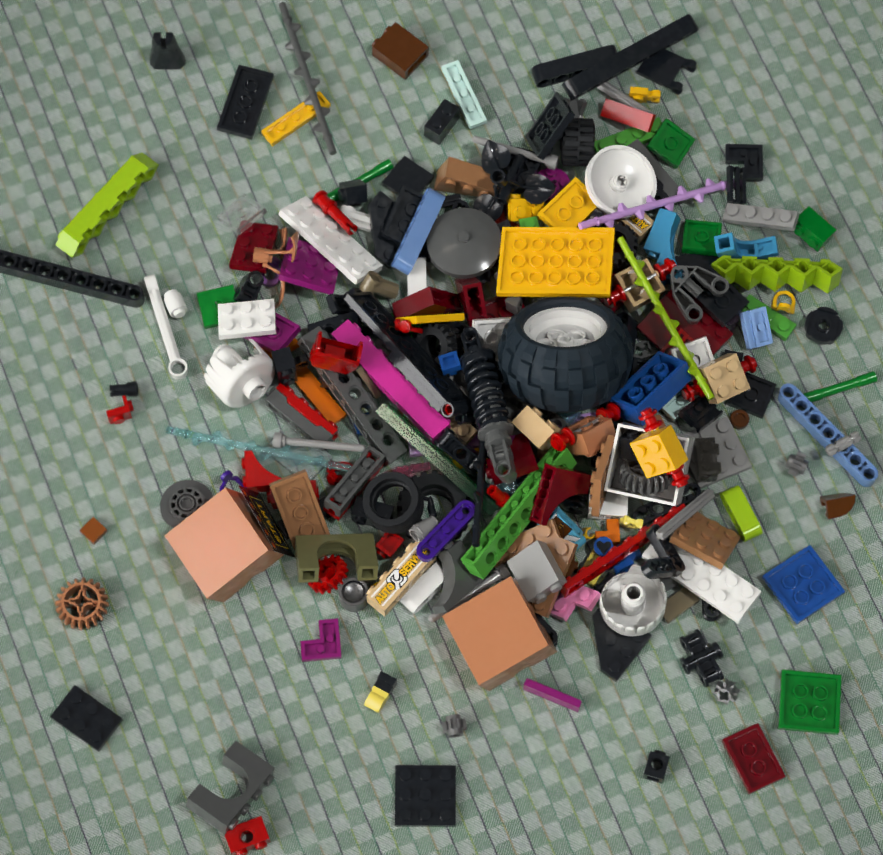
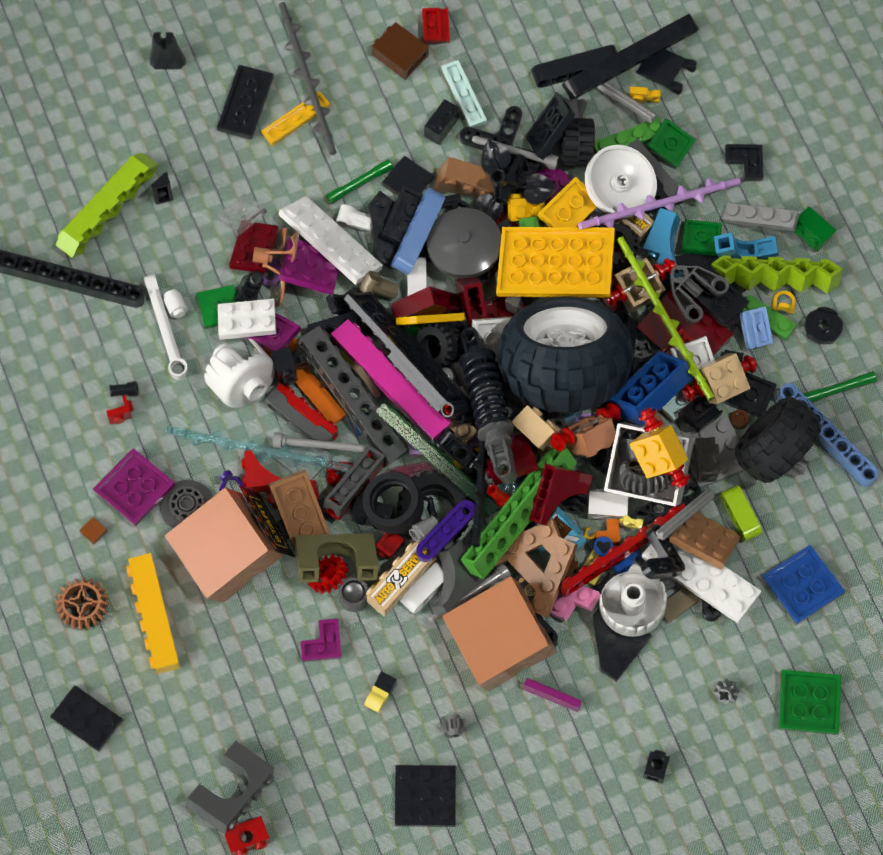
(134, 487): none -> magenta plate
(153, 612): none -> yellow brick
(162, 189): none -> black slope
(329, 207): red pin -> none
(335, 355): red piece -> none
(352, 192): black brick -> none
(405, 326): red piece -> none
(435, 25): none -> red plate
(450, 363): blue tile -> none
(501, 137): none -> black beam
(537, 572): light grey brick -> none
(599, 477): medium nougat plate -> none
(627, 115): tile -> none
(701, 658): black axle -> none
(739, 185): black tile -> none
(753, 758): dark red plate -> none
(777, 440): none -> black tyre
(837, 504): reddish brown brick -> none
(843, 443): light grey axle -> none

